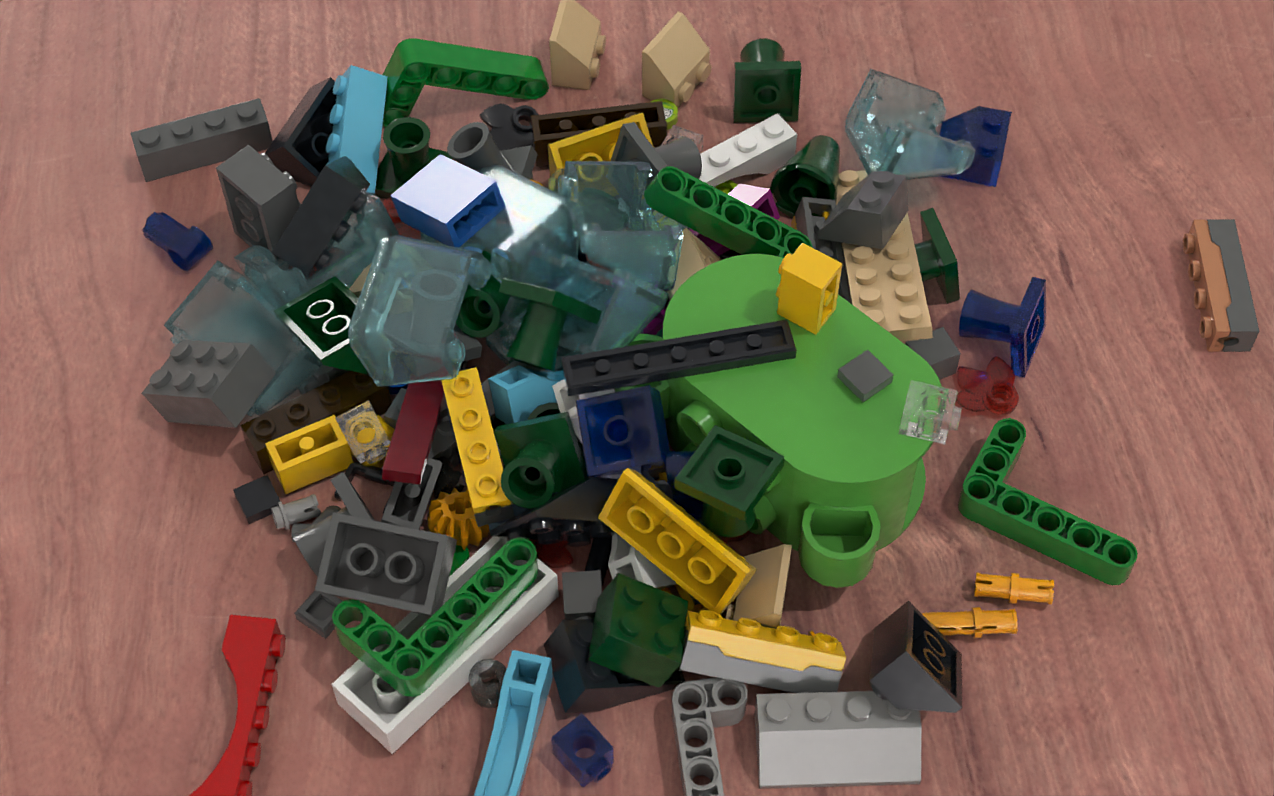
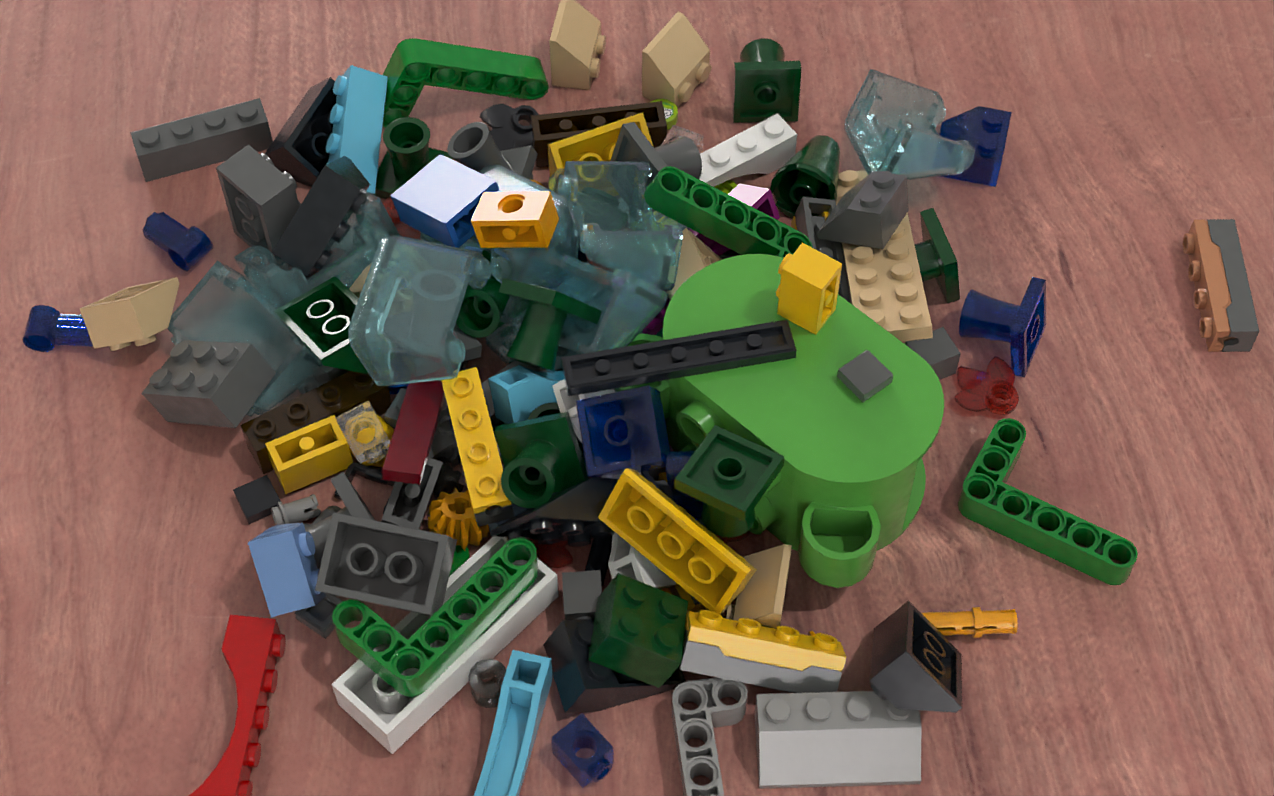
(50, 328): none -> clear blue piece
(131, 314): none -> tan slope
(286, 568): none -> medium blue slope
(515, 219): none -> light orange brick
(929, 398): clear brick -> none
(1014, 588): light orange pin -> none

